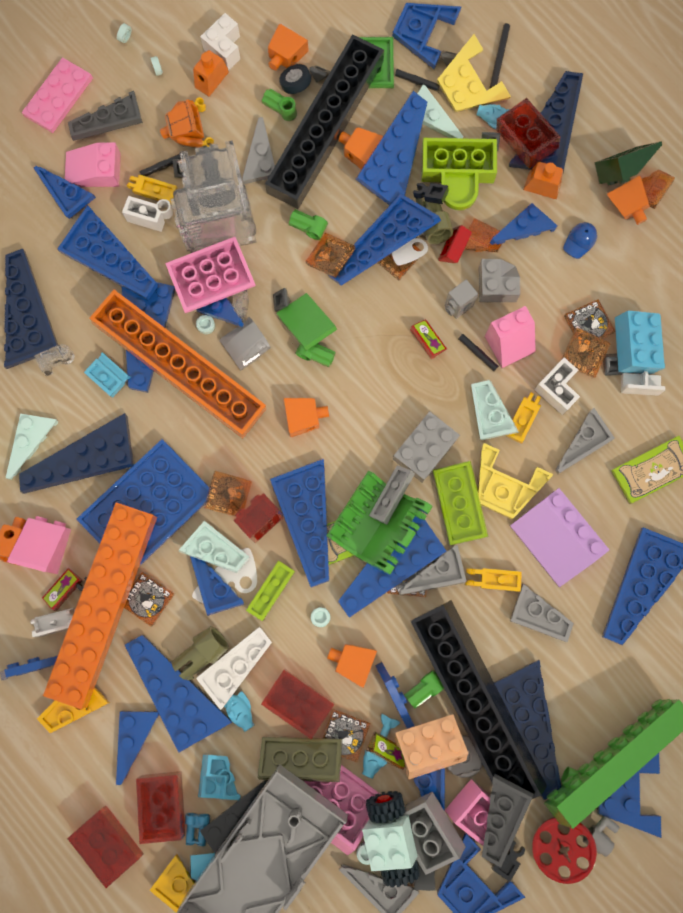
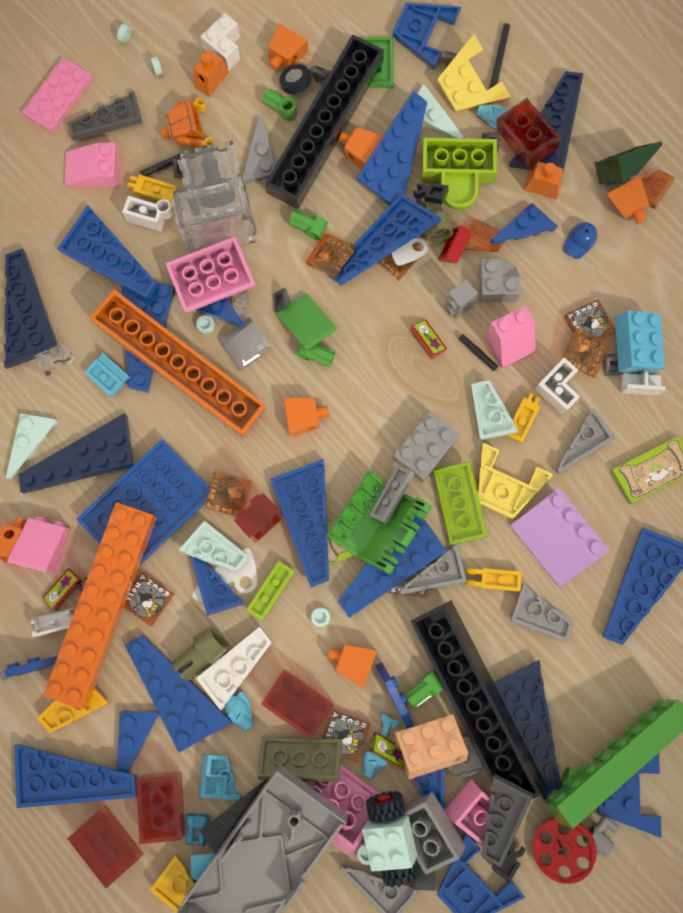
(58, 779): none -> blue wing
(67, 195): blue wing -> none
(417, 80): black piece -> none

